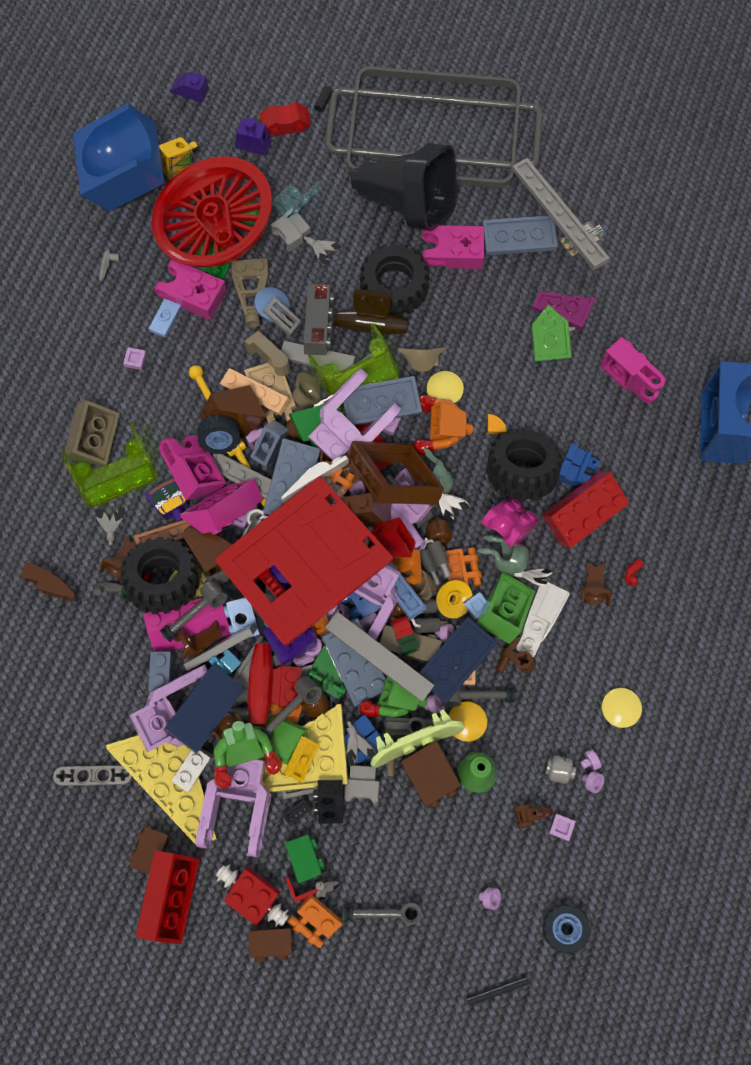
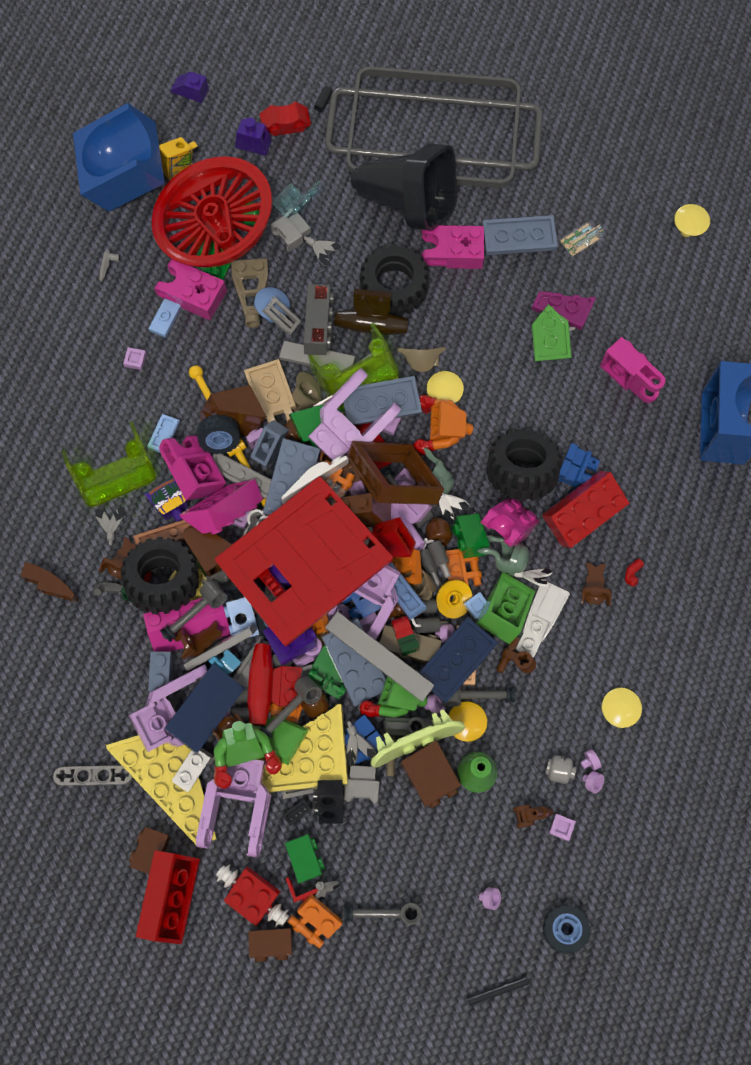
(91, 433): dark tan slope -> none
(165, 429): none -> light blue plate
(267, 397): light nougat plate -> none
(269, 352): dark tan leg -> none
(301, 759): yellow plate -> none
(470, 535): none -> green brick
(495, 425): light orange tile -> none
(560, 214): light grey plate -> none
(692, 220): none -> light yellow dish

